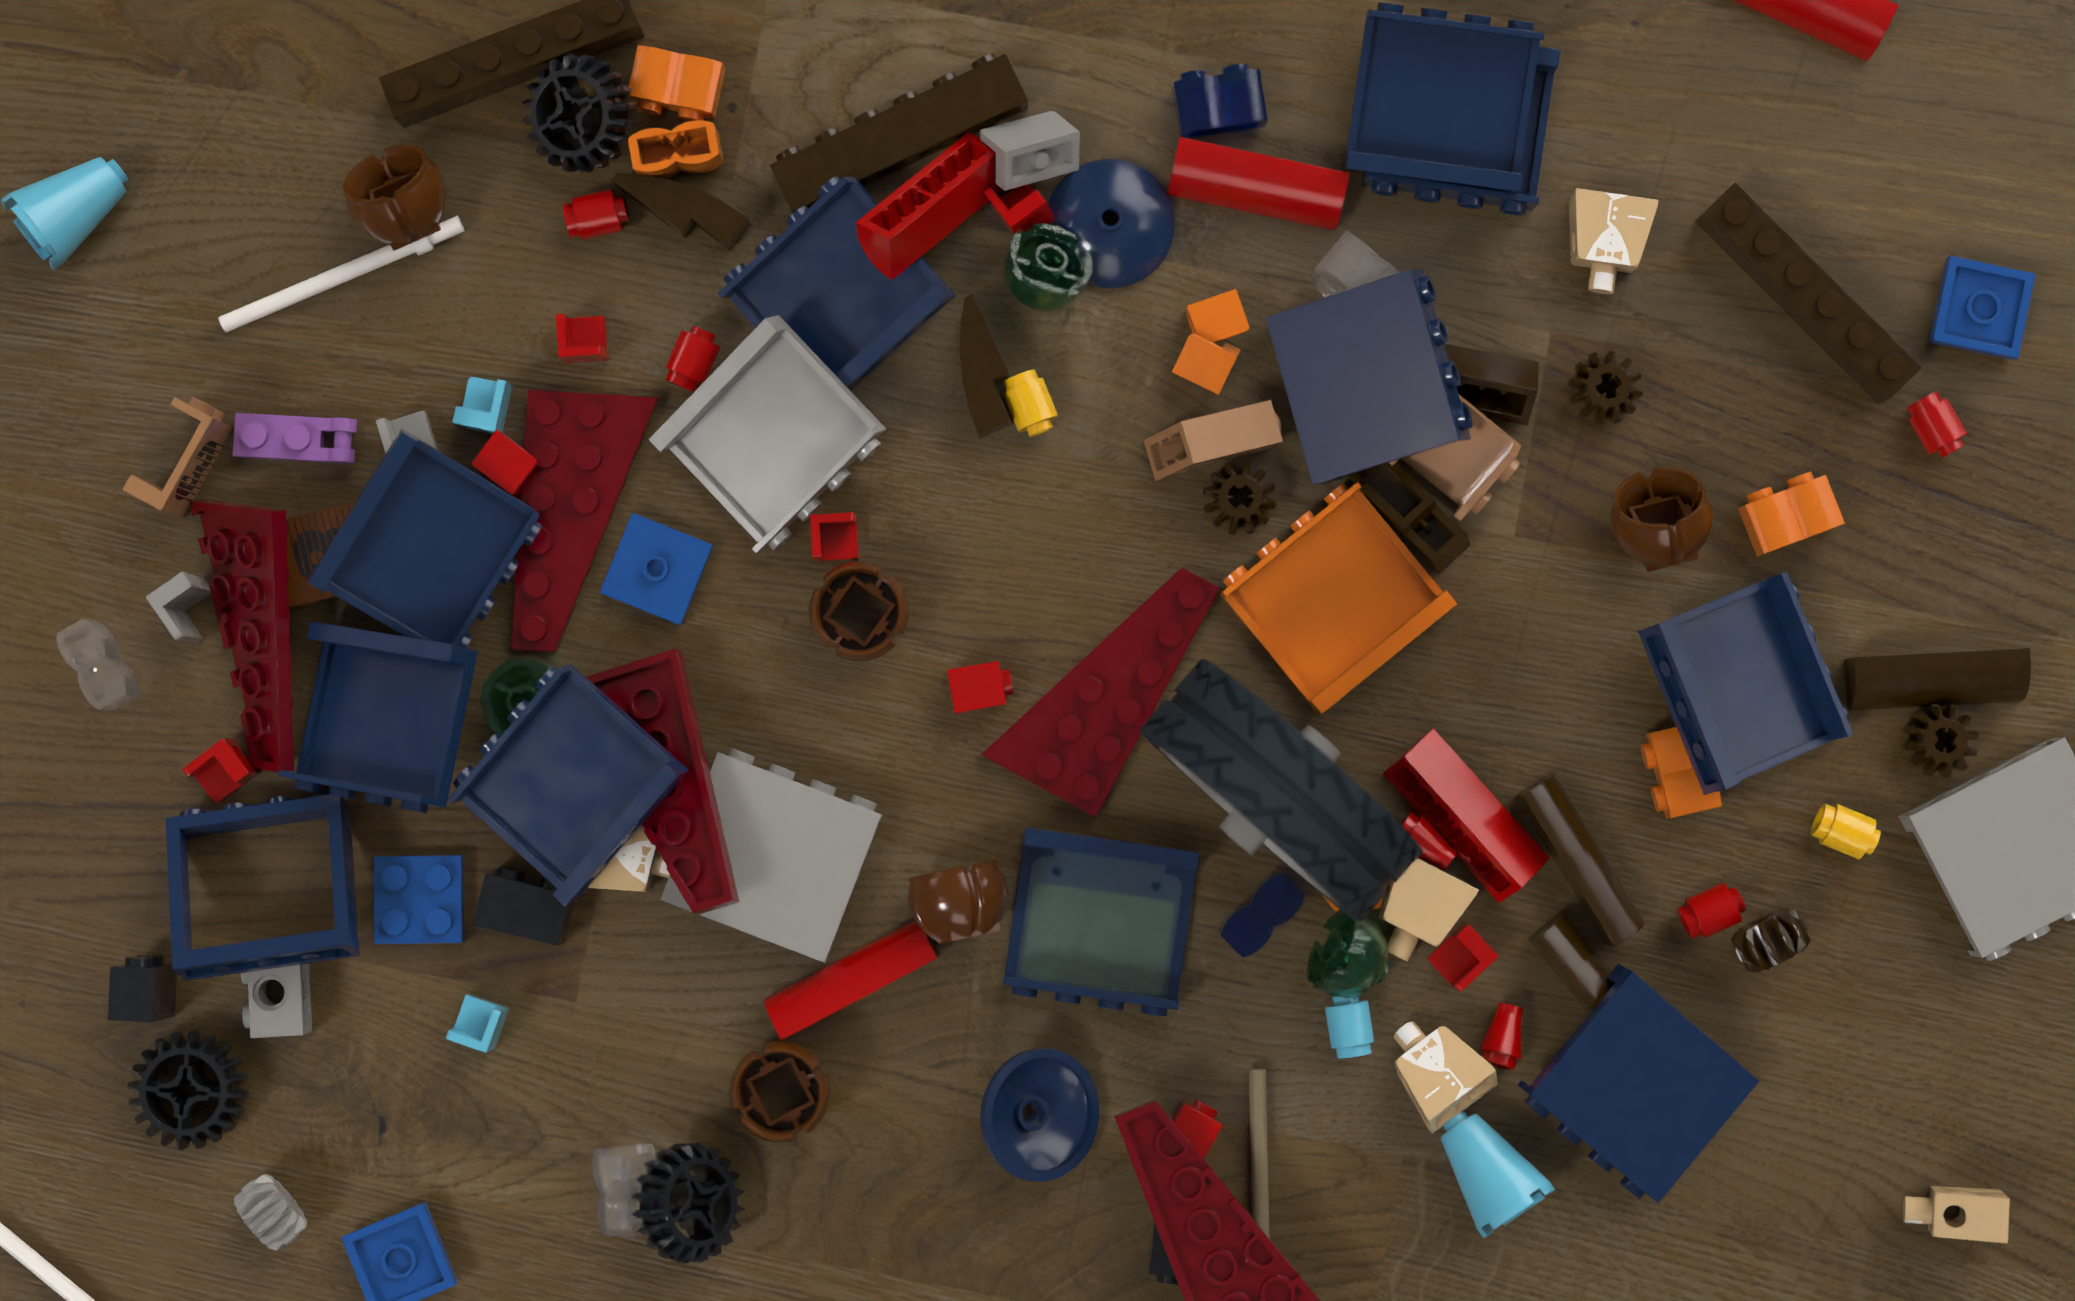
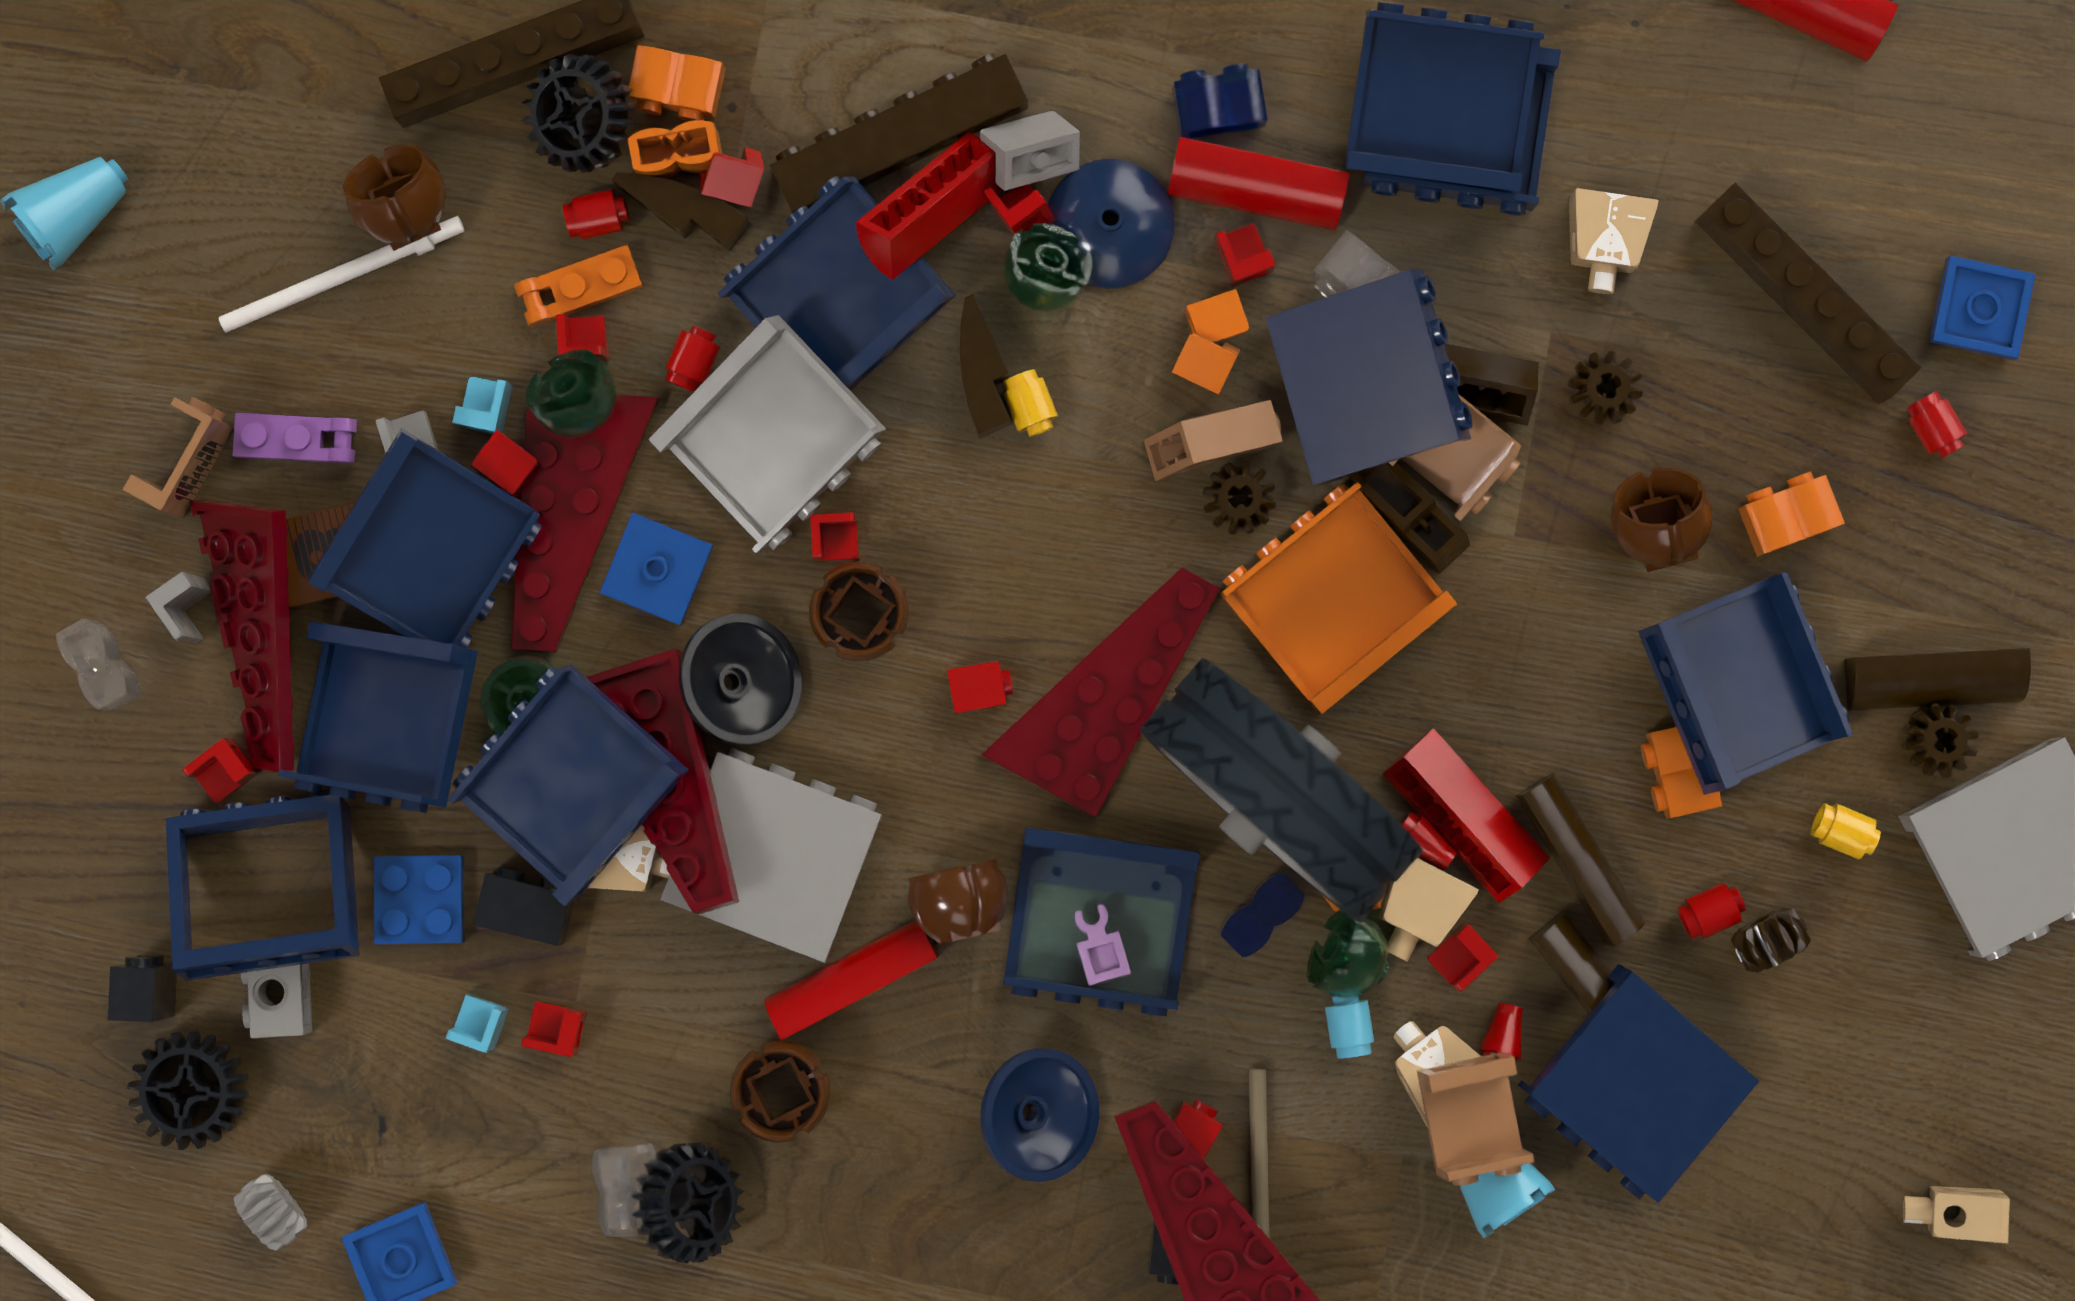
(555, 1029): none -> red panel
(573, 394): none -> clear green cylinder
(580, 285): none -> orange plate
(732, 177): none -> red panel
(762, 673): none -> black dish
(1102, 953): none -> lavender plate
(1244, 254): none -> red panel
(1472, 1118): none -> medium nougat panel

